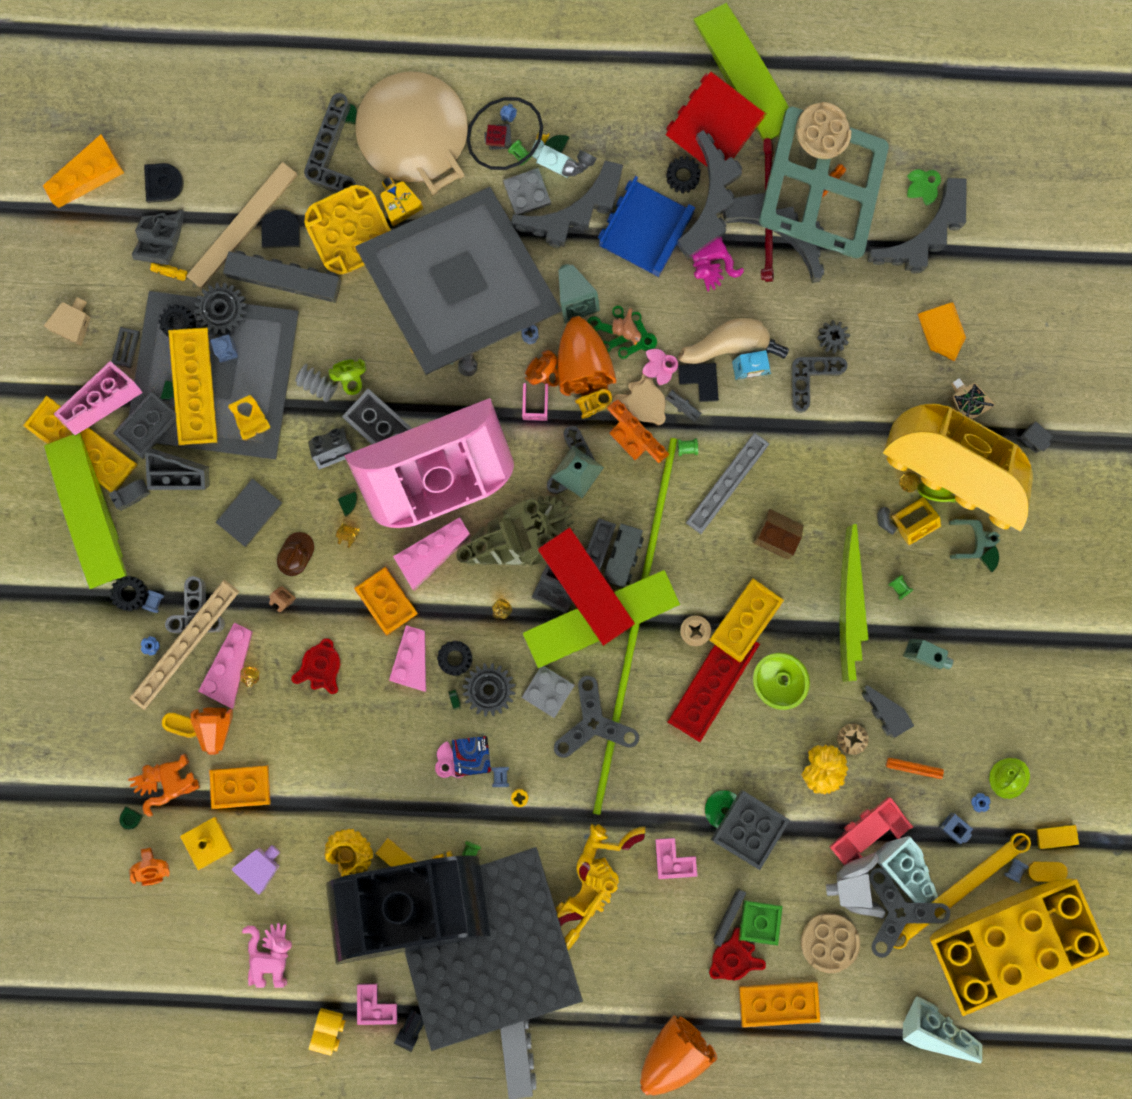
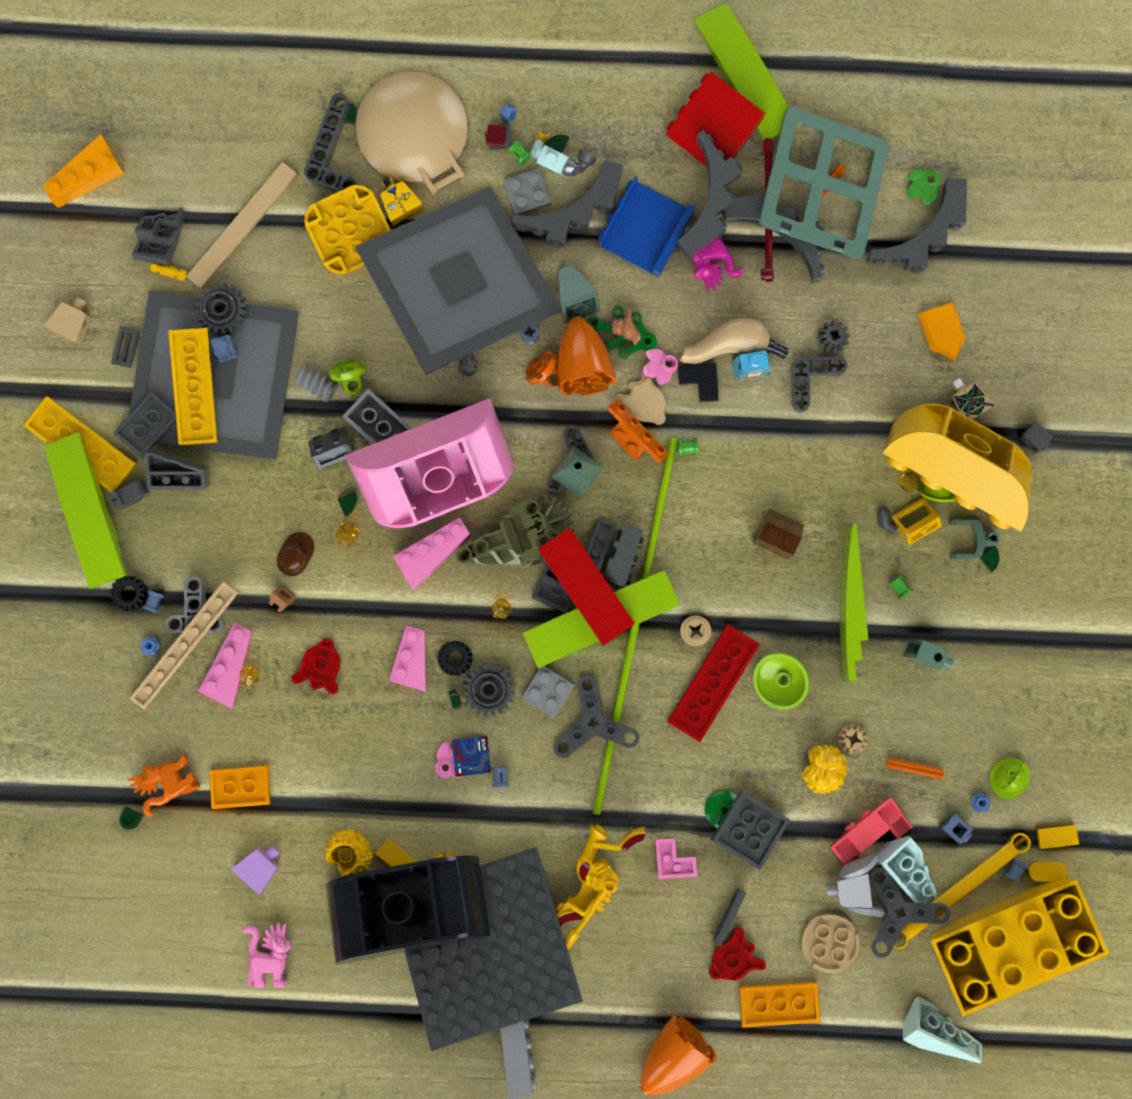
(97, 398): bright pink wedge -> none
(149, 870): orange tile -> none
(162, 182): black tile -> none
(168, 391): dark green tile -> none
(176, 311): black tyre -> none
(178, 725): yellow tile -> none
(206, 843): yellow tile -> none
(212, 727): orange cone -> none
(249, 512): dark grey tile -> none
(254, 423): yellow piece -> none
(280, 230): black tile -> none
(282, 276): dark grey brick -> none
(326, 1032): yellow brick -> none
(369, 1010): bright pink plate -> none
(386, 601): light orange tile -> none
(409, 1033): black piece -> none
(470, 849): bright green bush -> none
(482, 110): black piece -> none
(523, 793): yellow bush -> none
(535, 416): bright pink piece -> none
(593, 403): yellow piece -> none
(683, 185): black tyre -> none
(683, 405): dark grey pin -> none
(727, 483): light grey tile -> none
(746, 620): yellow tile -> none
(760, 923): bright green tile -> none
(823, 130): tan tile -> none
(892, 716): dark grey slope -> none

